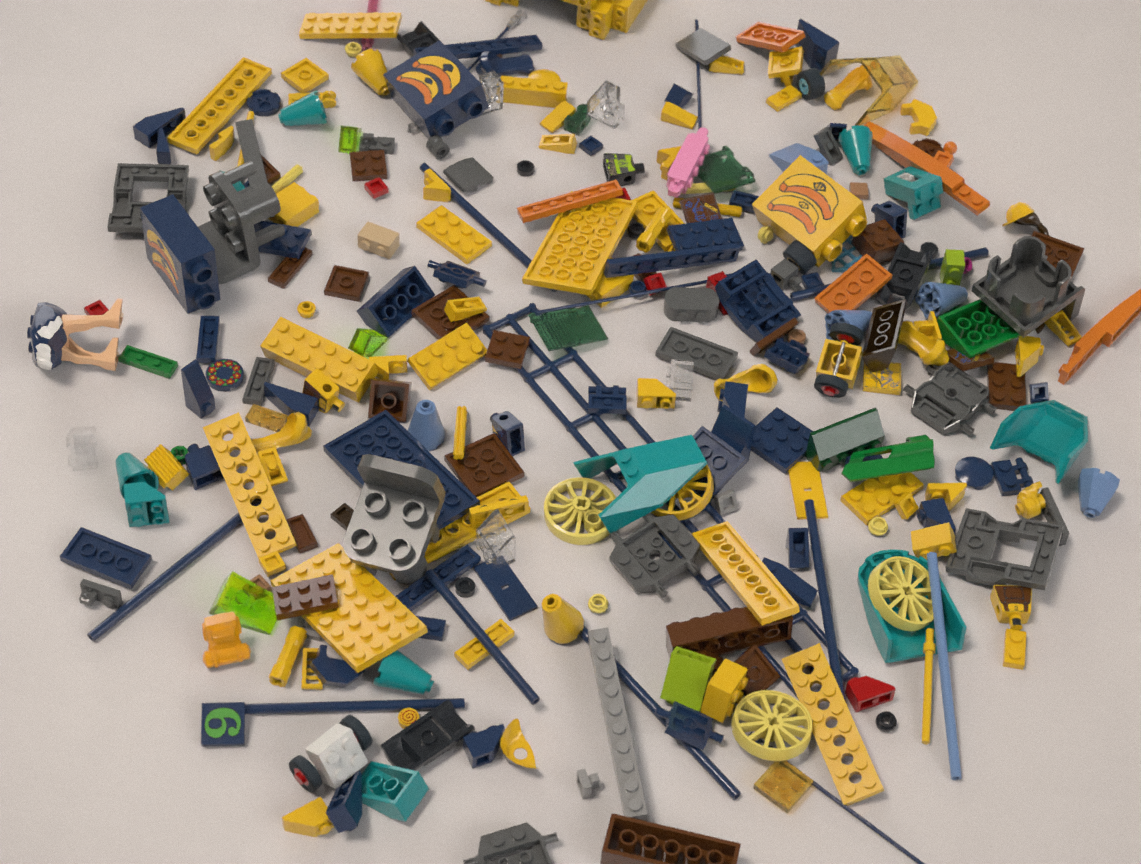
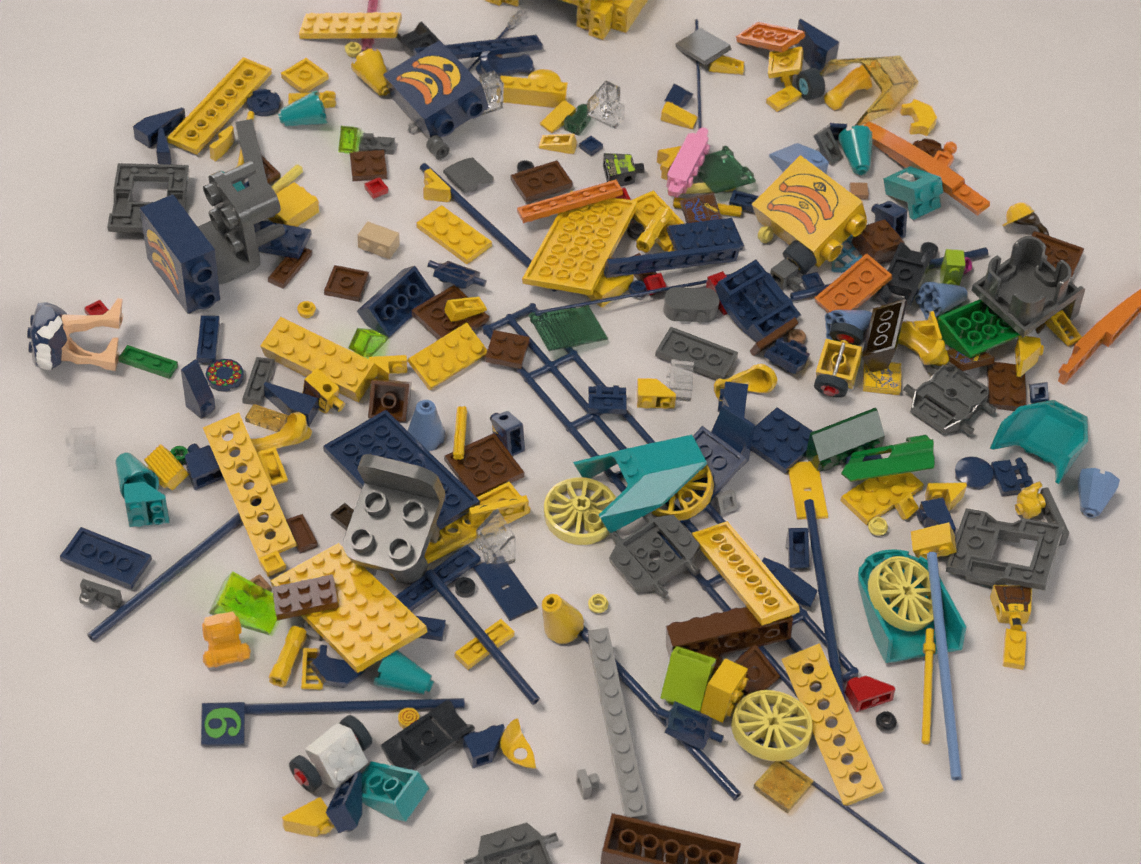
(541, 181): none -> reddish brown plate

